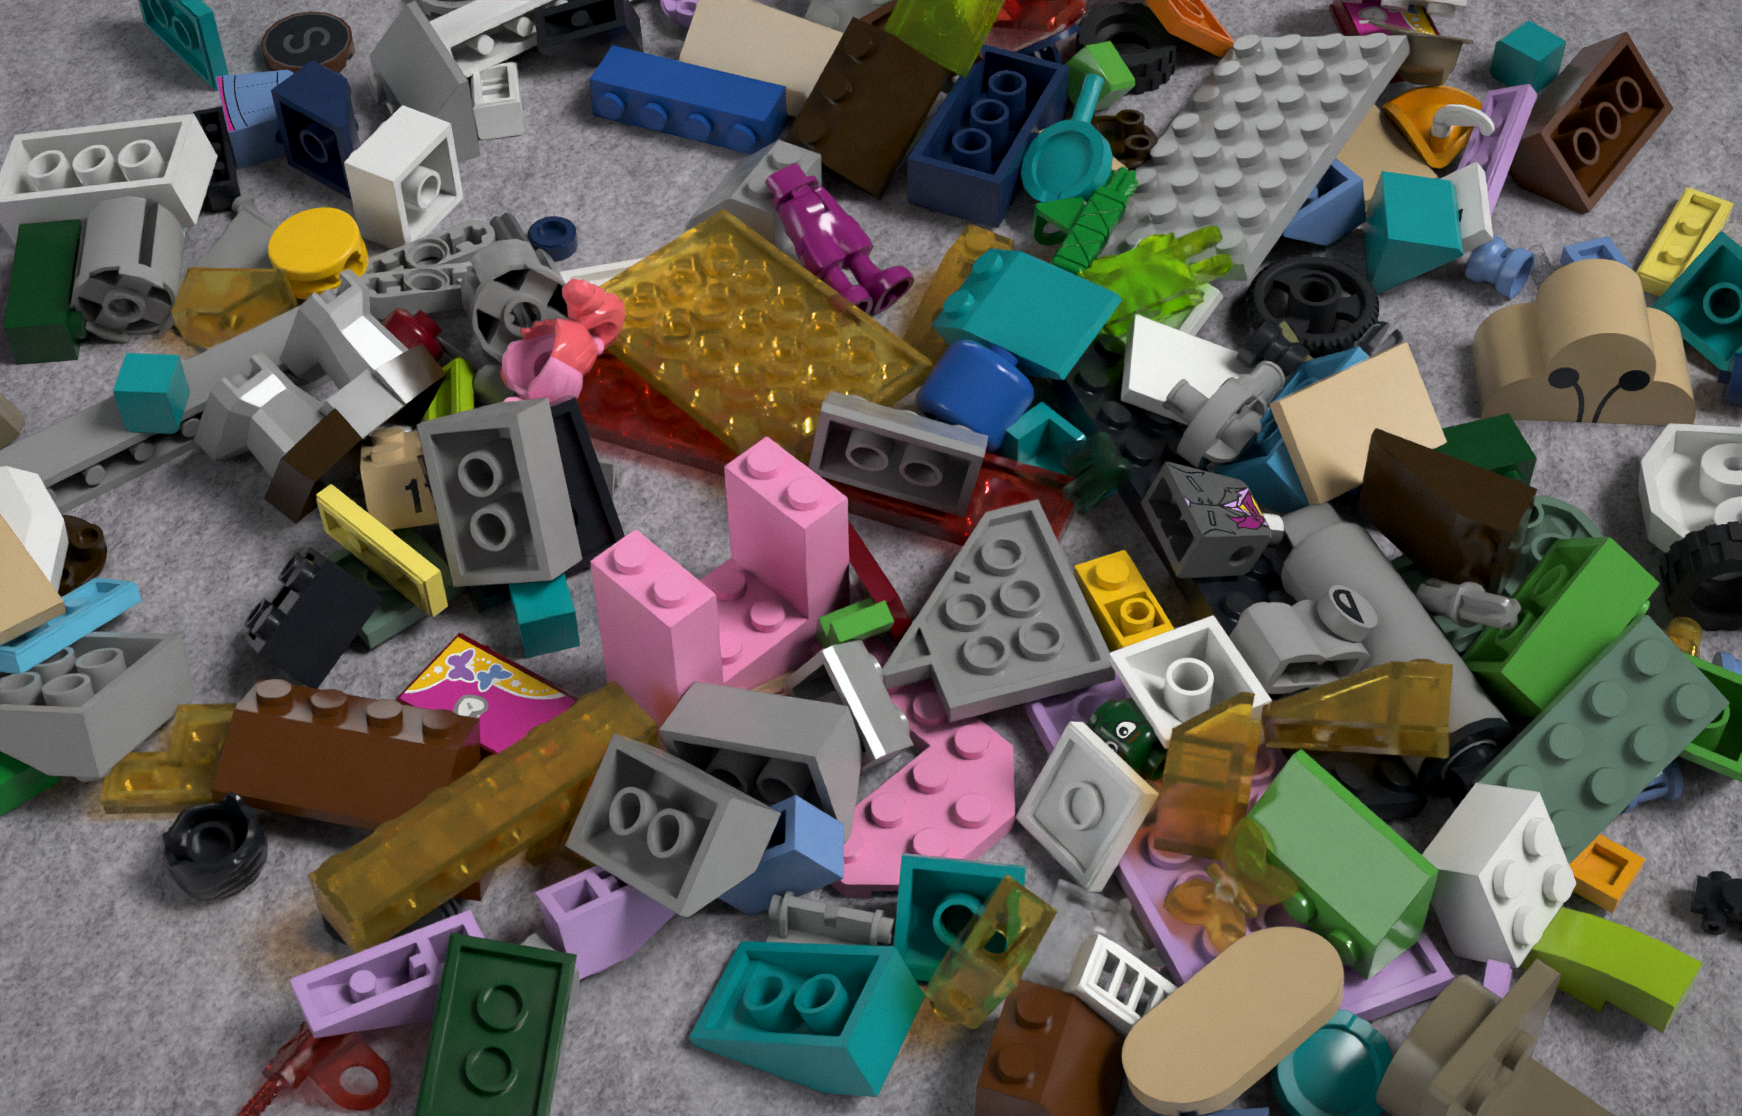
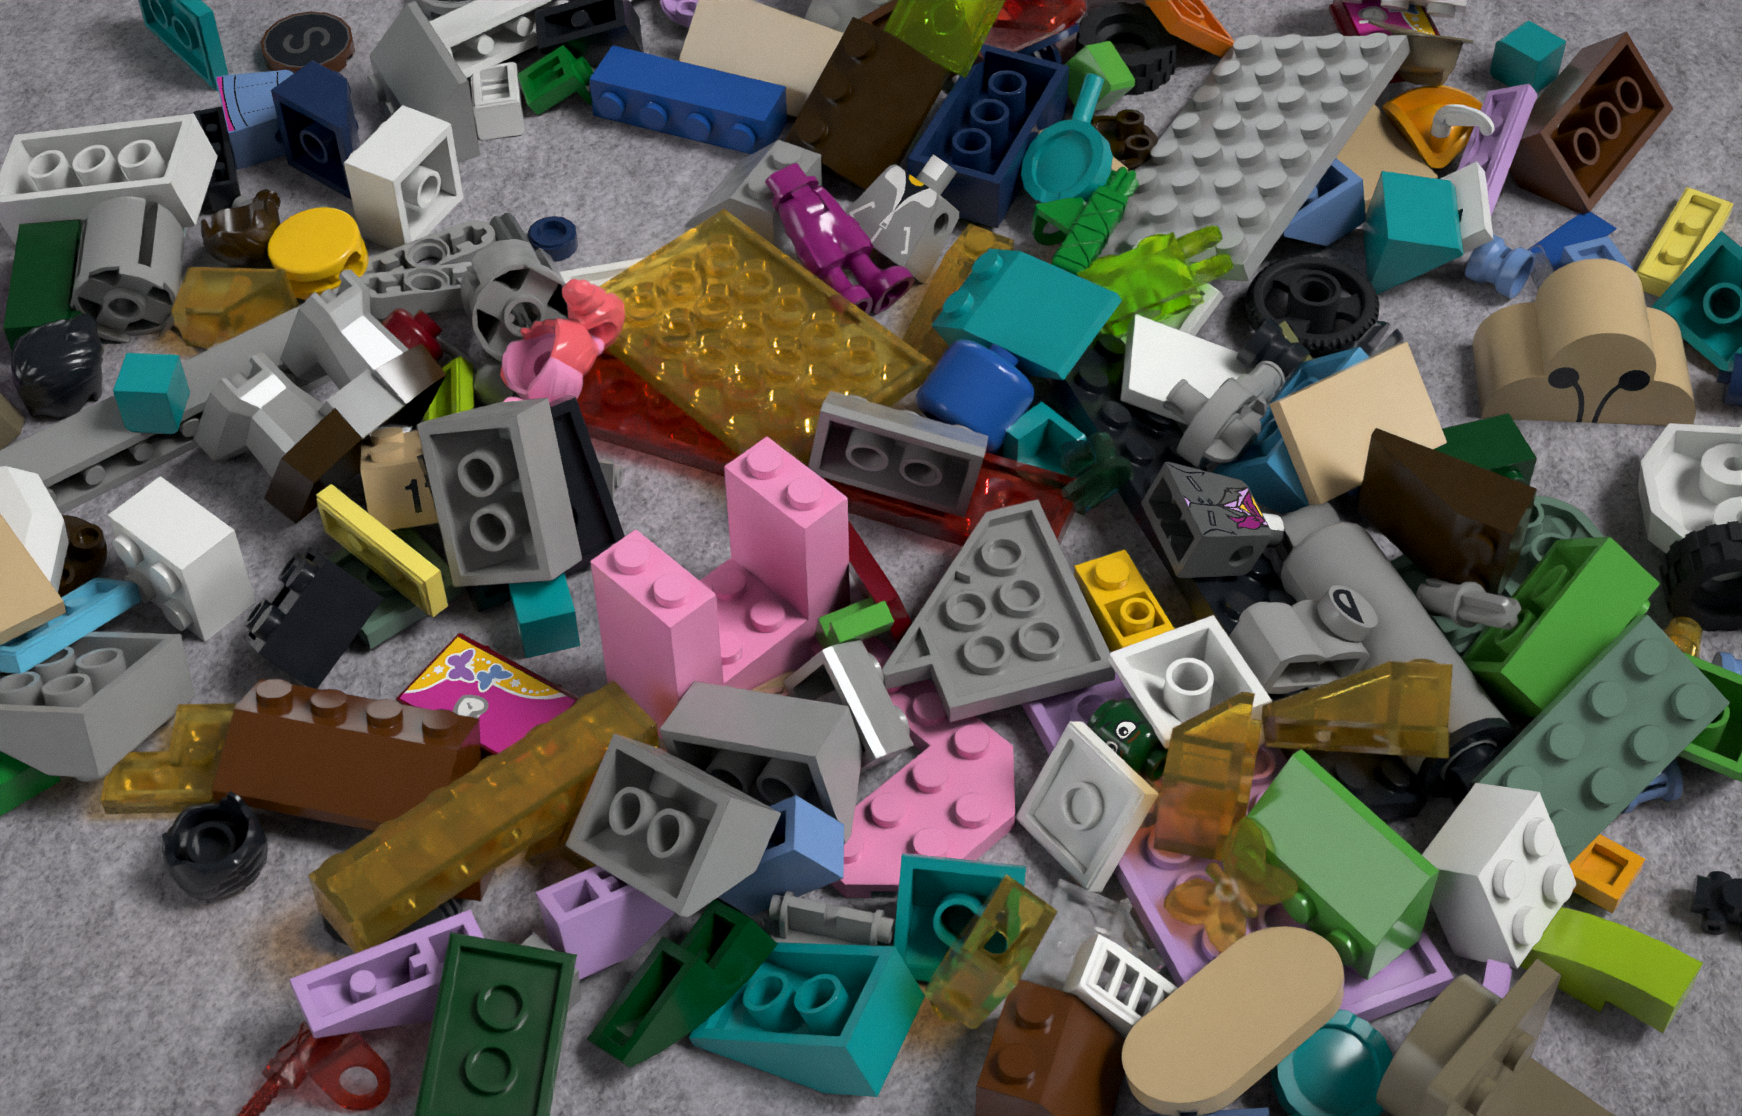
(58, 366): none -> black hair
(182, 559): none -> white brick
(242, 233): none -> dark brown hair
(555, 79): none -> green bracket
(682, 985): none -> dark green slope
(908, 215): none -> light grey torso
(1577, 230): none -> blue sticker

